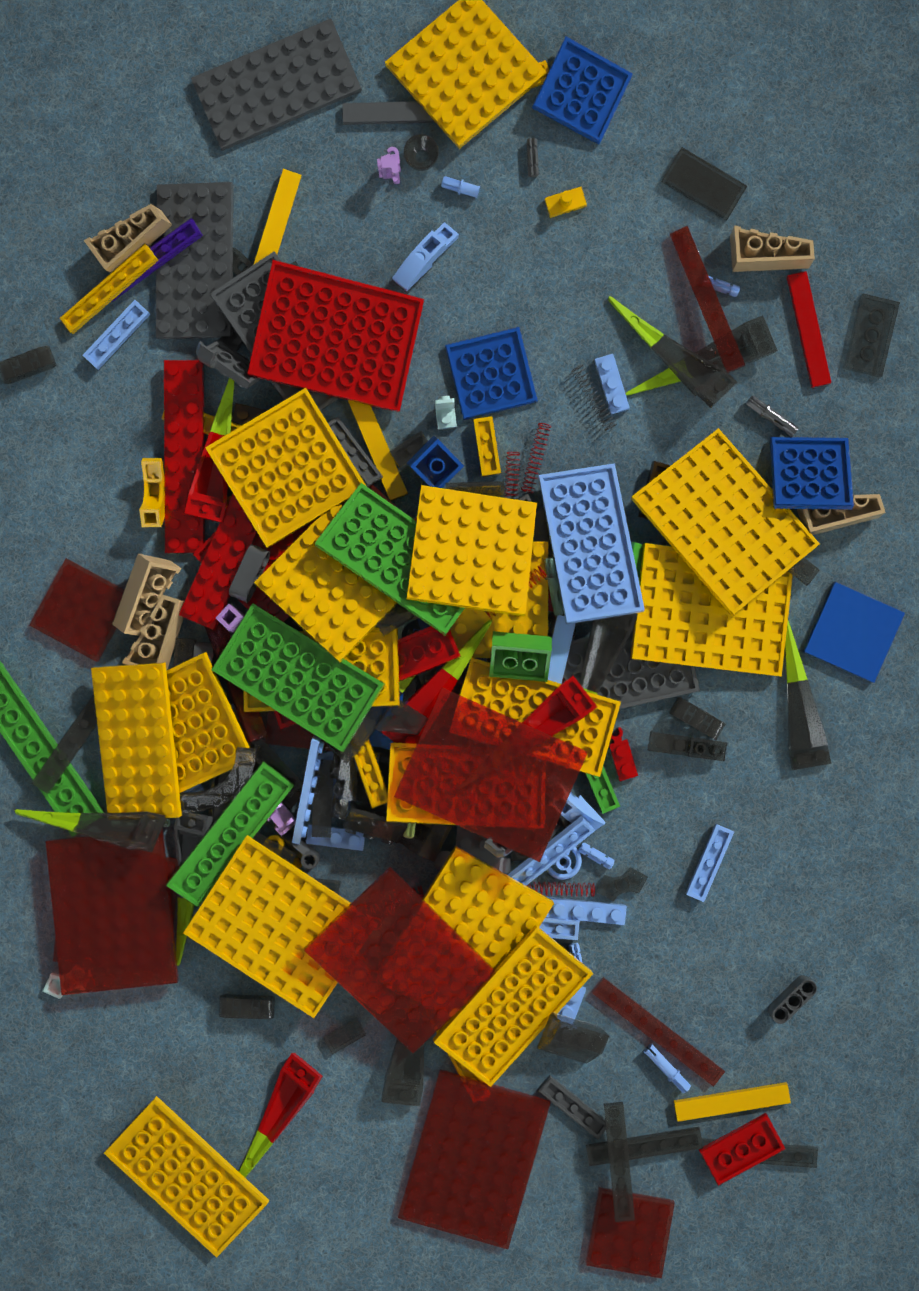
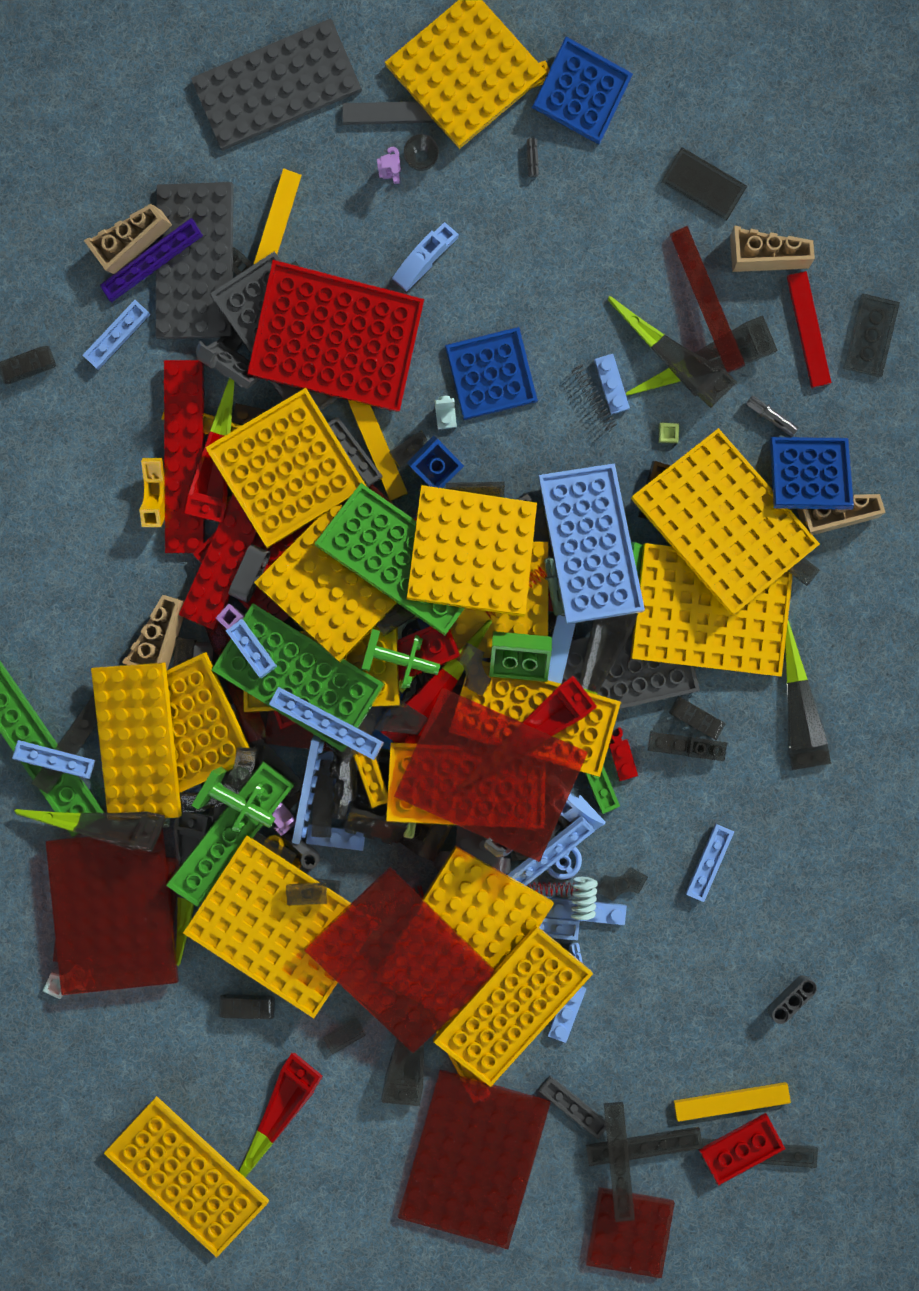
(53, 759): none -> light blue tile
(79, 610): clear red plate -> none
(109, 289): yellow tile -> none
(143, 591): tan wedge -> none
(215, 789): none -> bright green piece
(251, 648): none -> light blue plate
(306, 893): none -> clear smoke plate
(326, 723): none -> light blue plate
(398, 658): none -> bright green piece
(460, 186): light blue axle -> none
(476, 678): none -> clear smoke tile
(487, 446): yellow plate -> none
(511, 475): red piece -> none
(535, 458): red piece -> none
(565, 202): yellow tile -> none
(572, 1038): clear smoke slope -> none
(586, 898): none -> light aqua piece
(596, 855): light blue axle -> none
(658, 1031): clear red tile -> none
(668, 433): none -> yellowish green tile
(673, 1075): light blue axle -> none
(724, 287): light blue axle -> none
(853, 632): blue tile -> none

